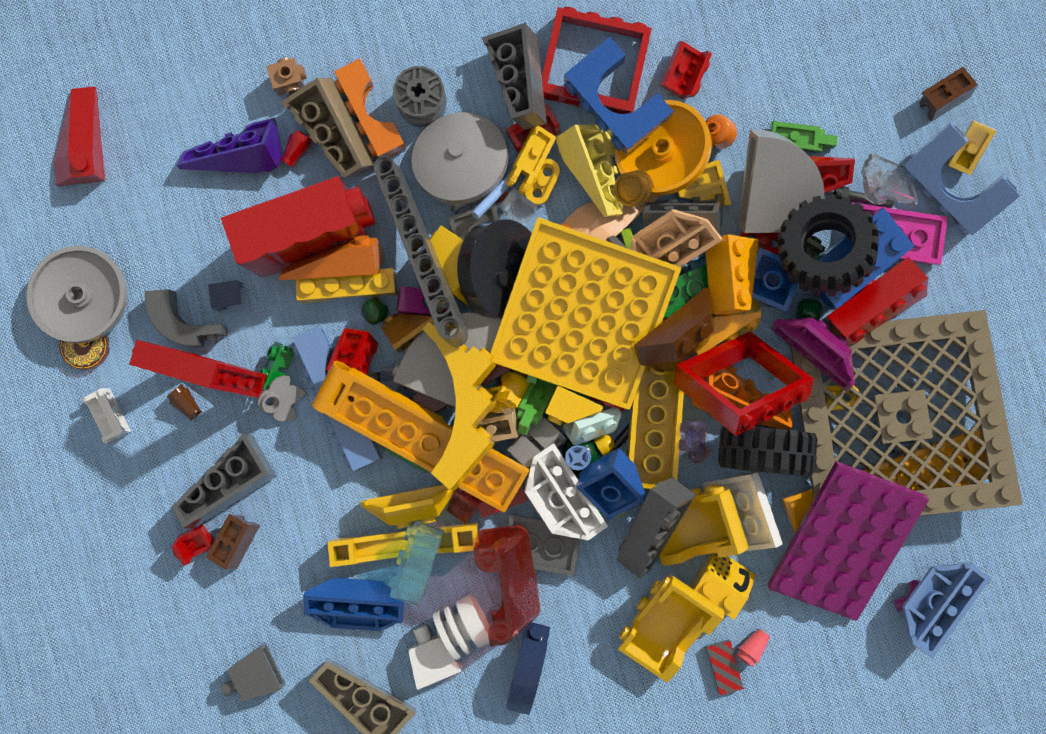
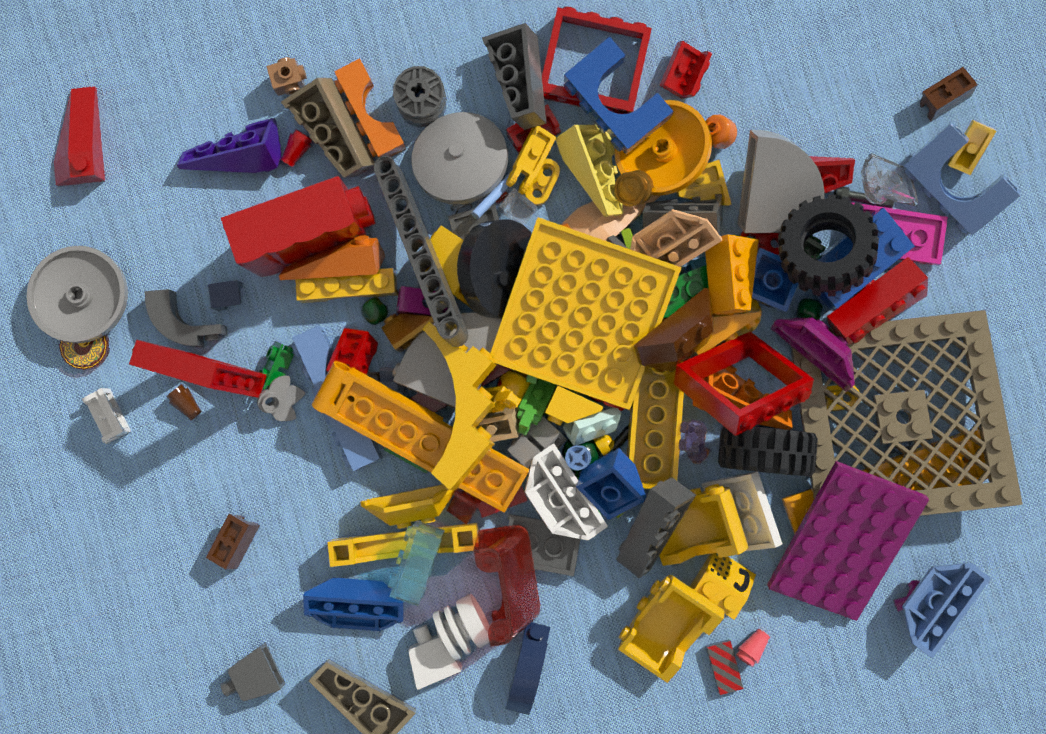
(192, 544): red bracket -> none
(229, 480): dark grey wedge -> none
(807, 137): bright green hinge -> none

